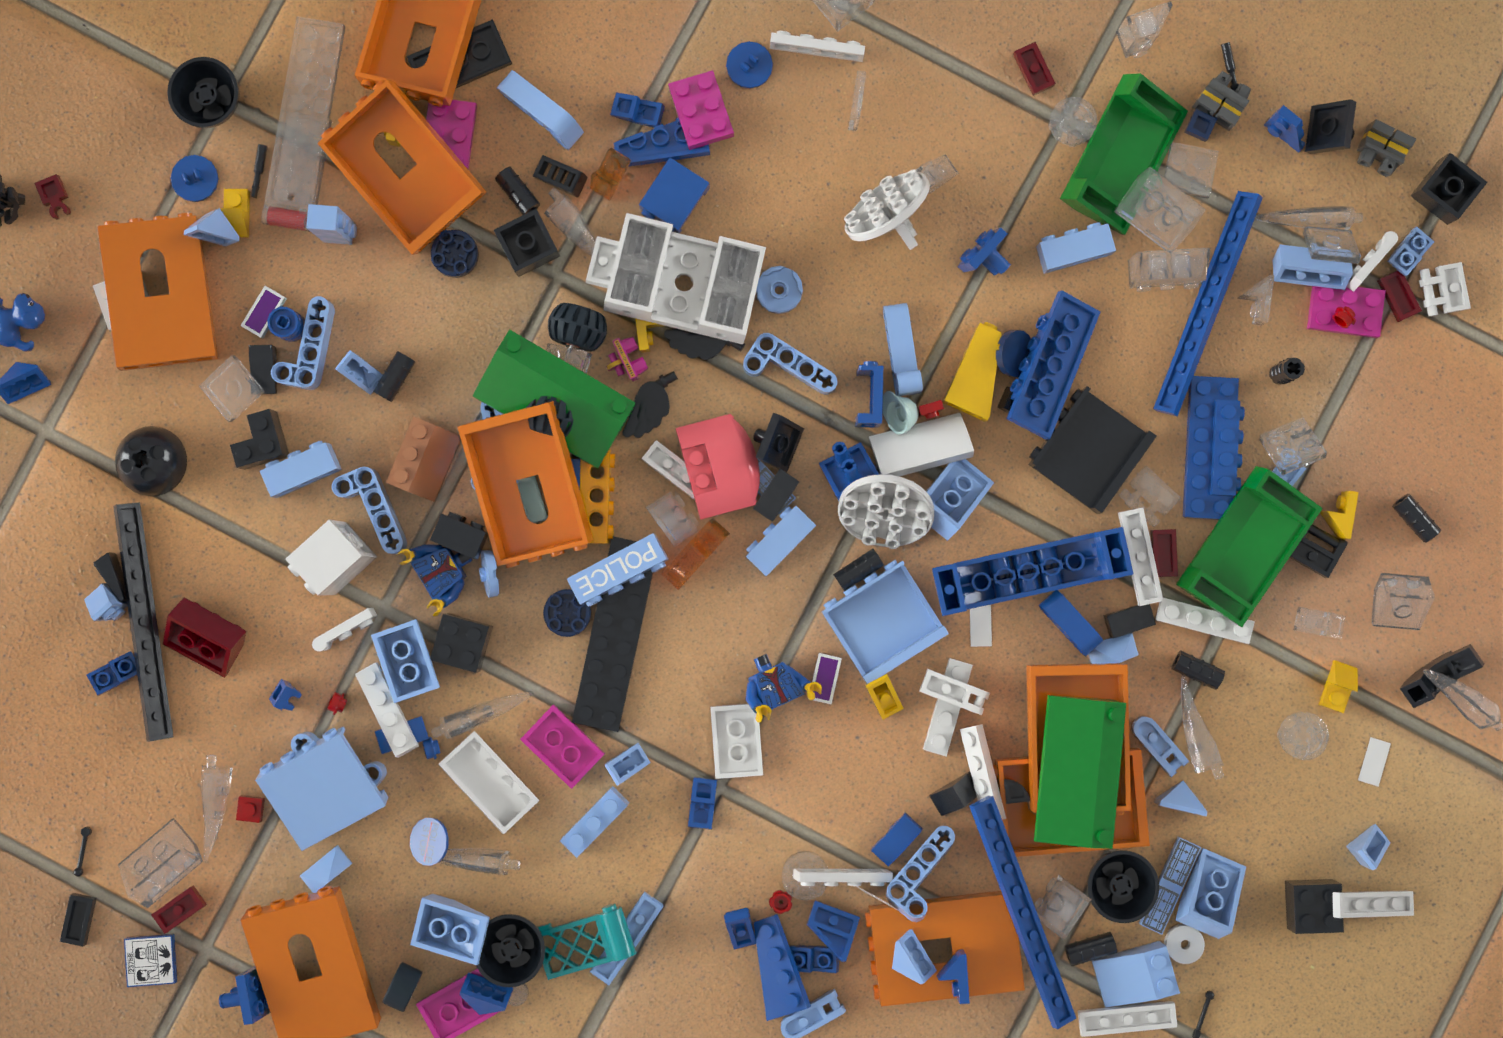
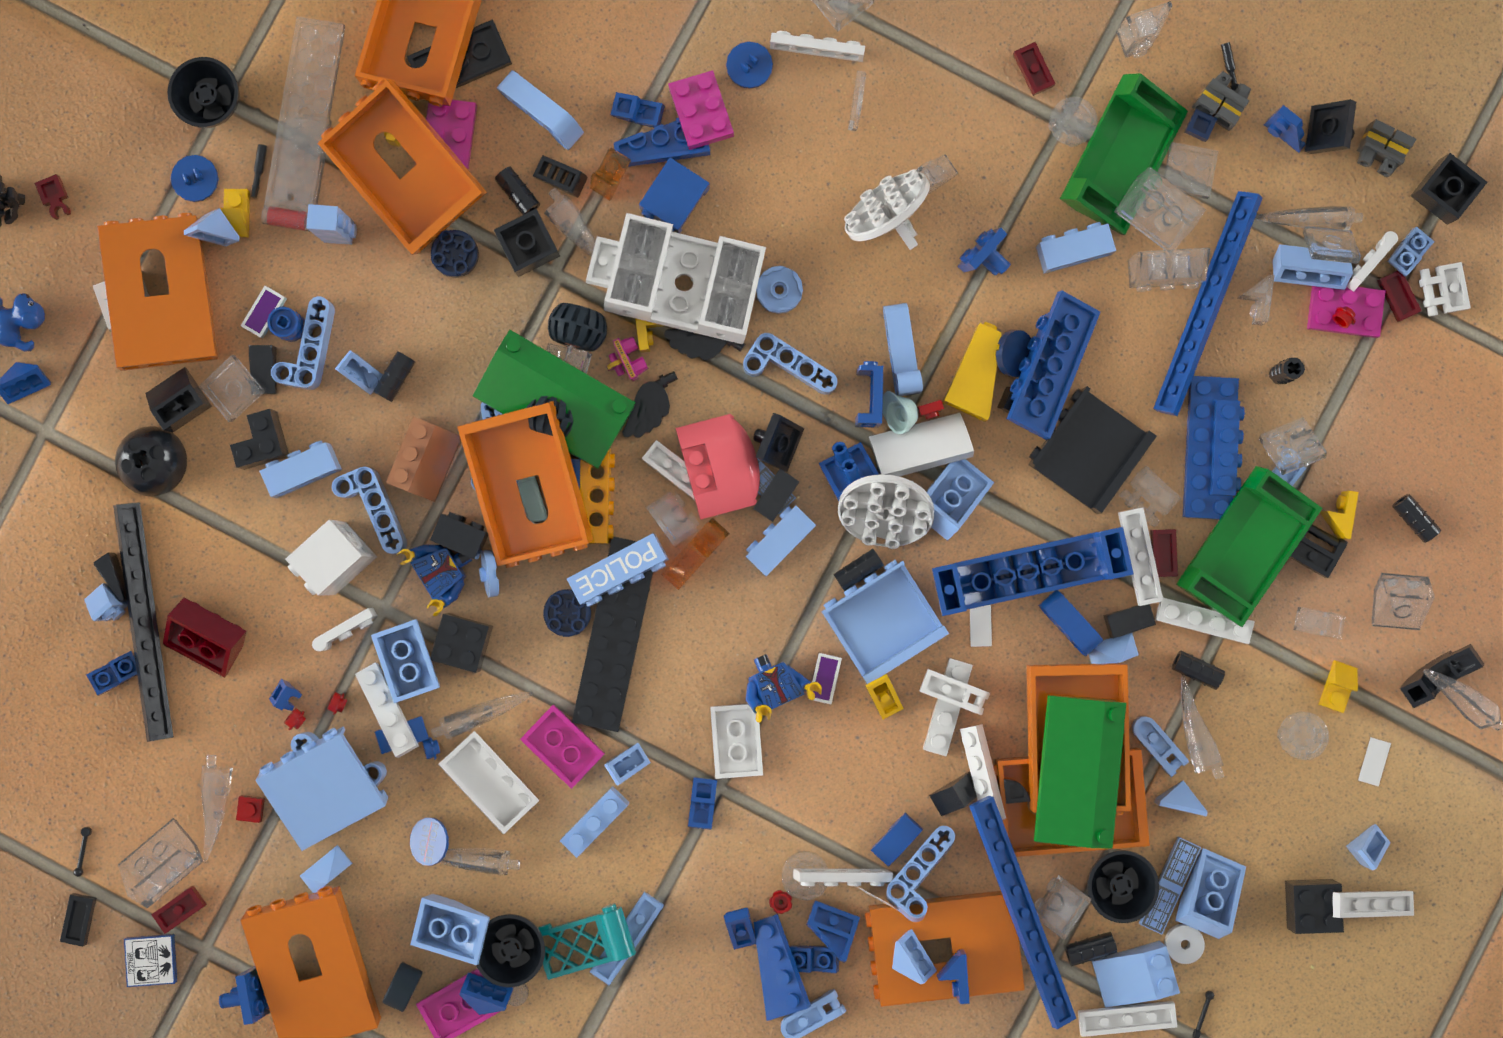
(177, 401): none -> black slope
(295, 719): none -> red plate

